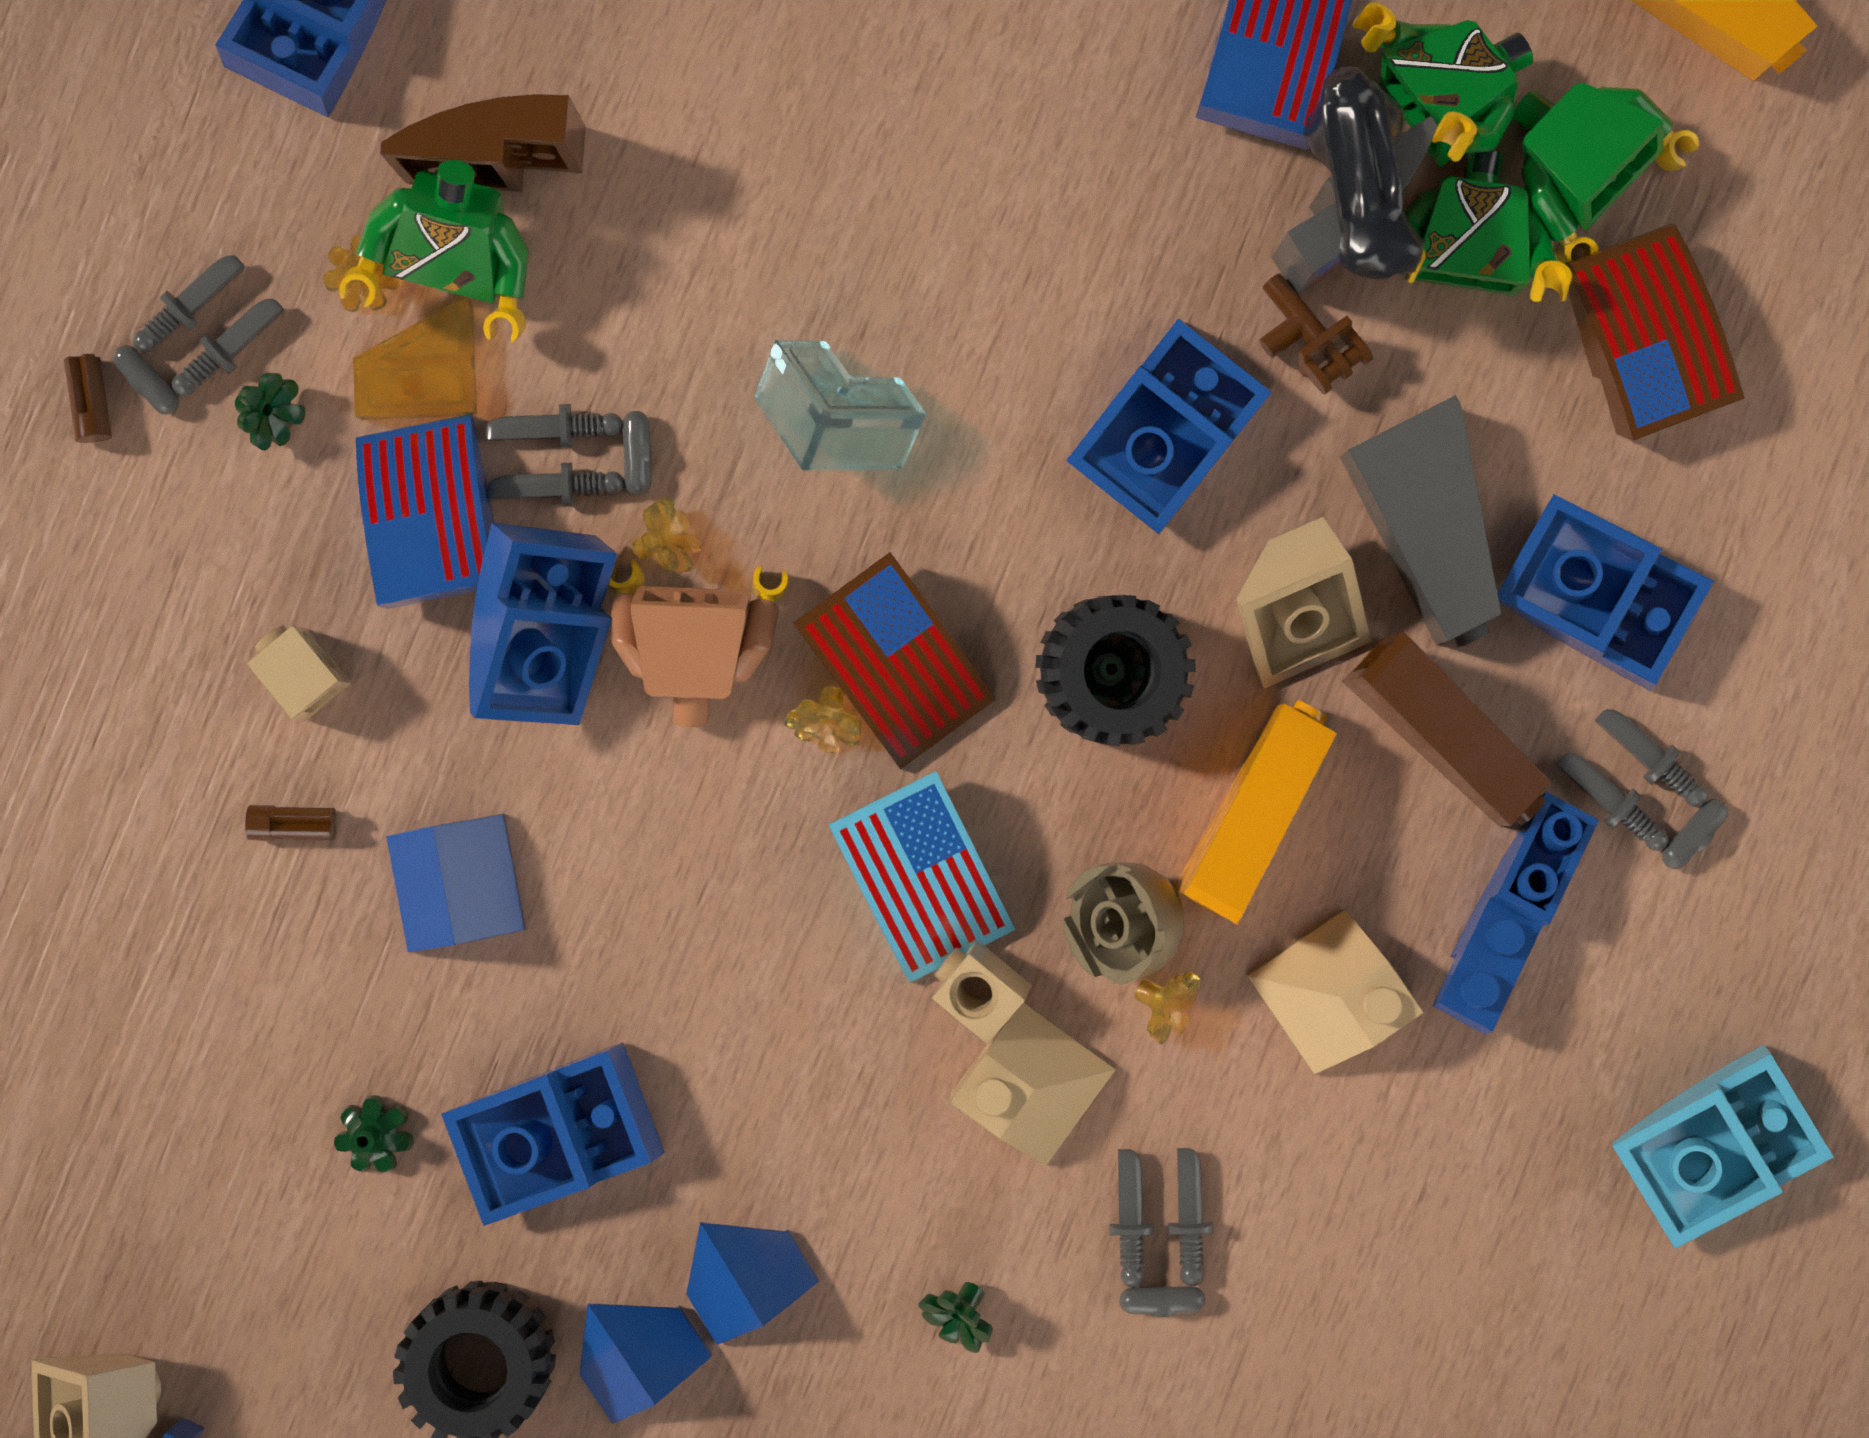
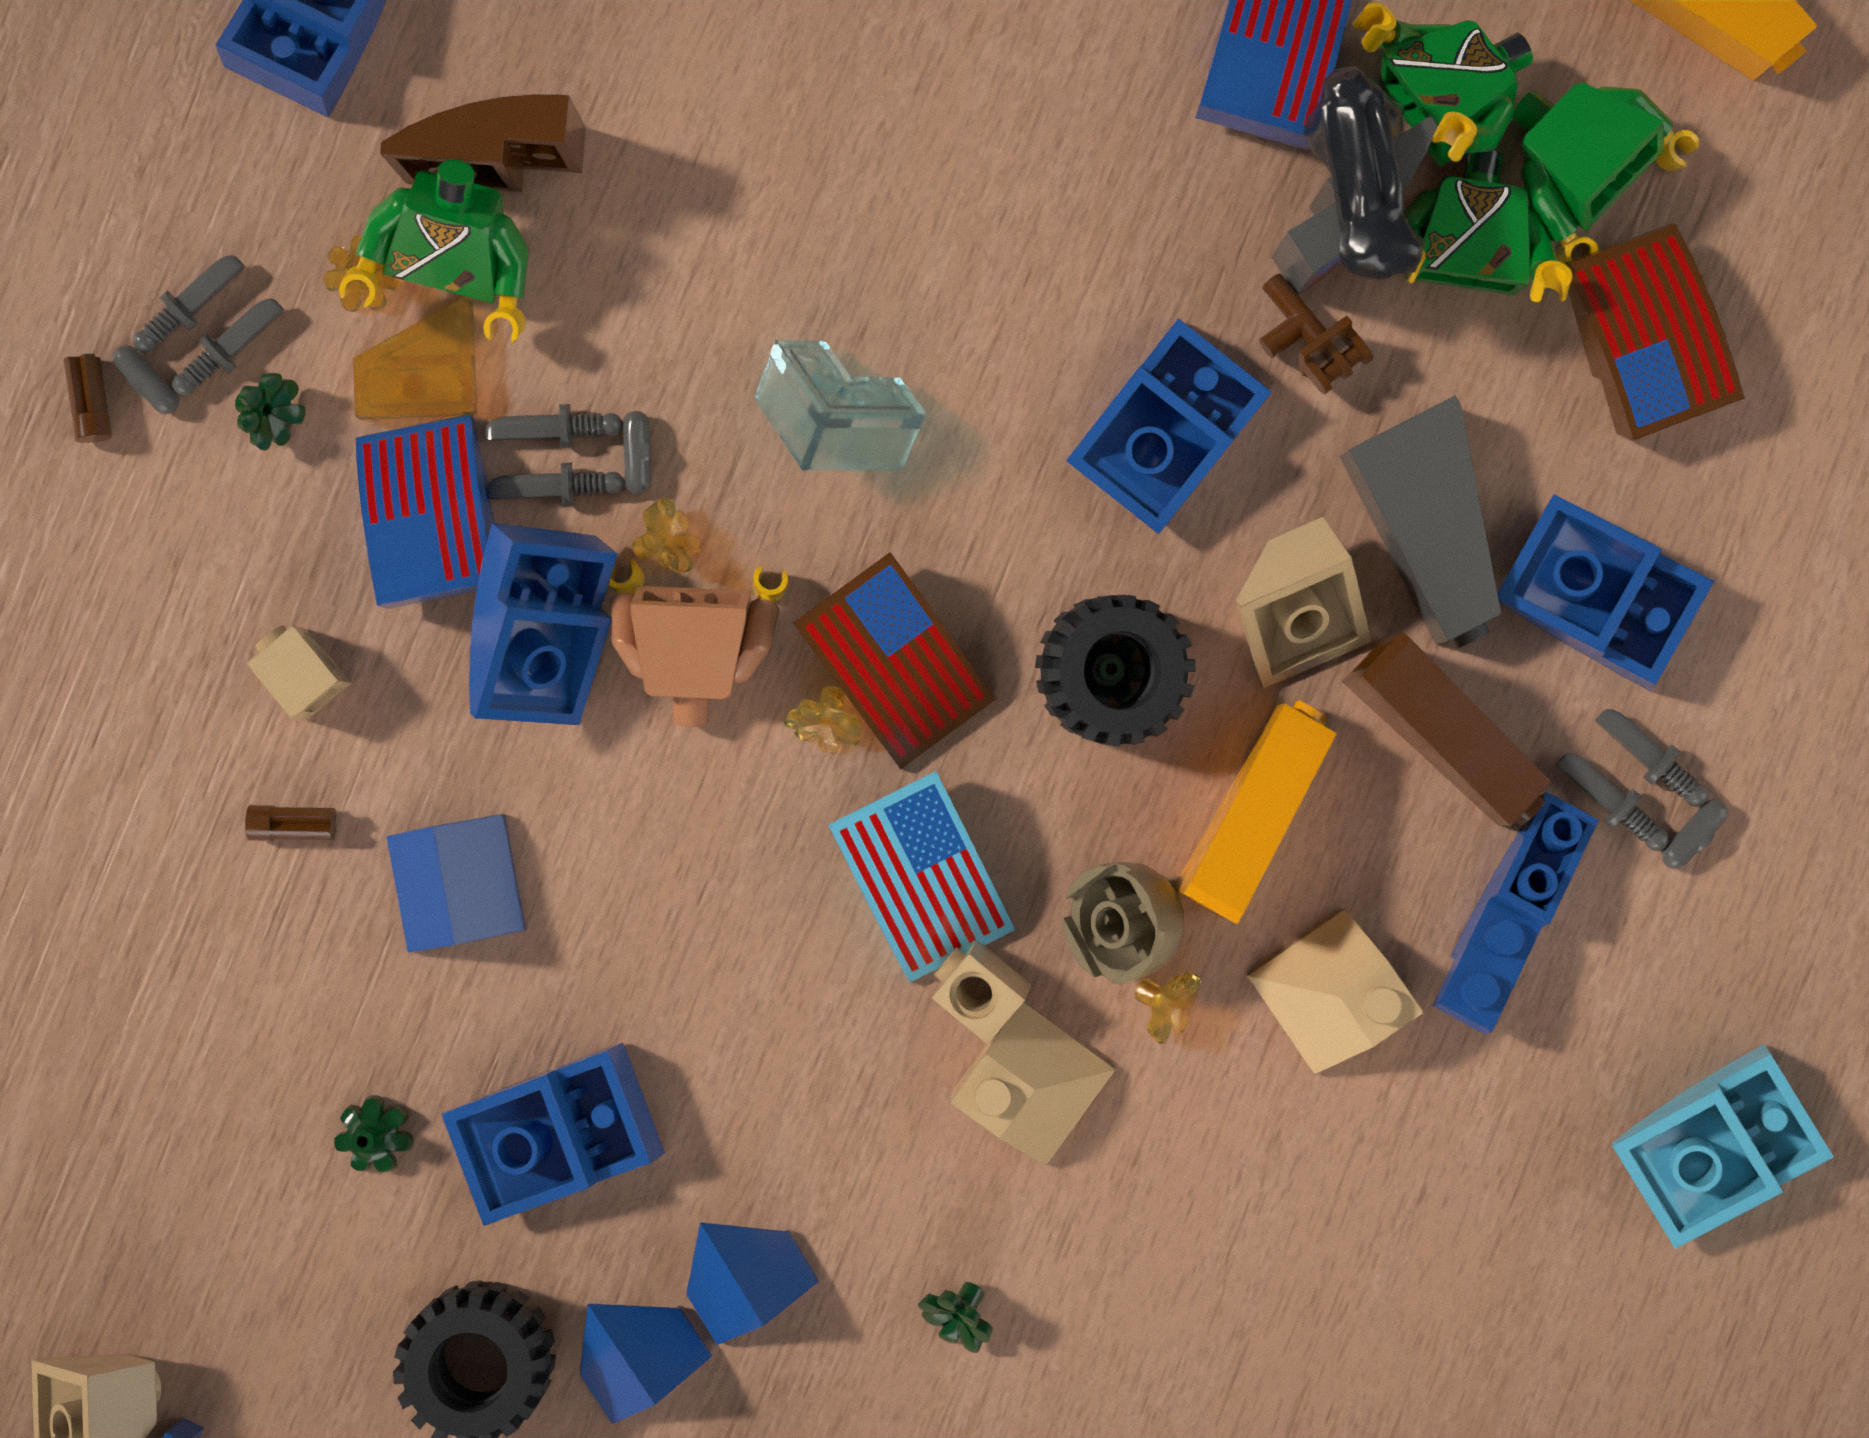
(1161, 1300): dark grey piece -> none

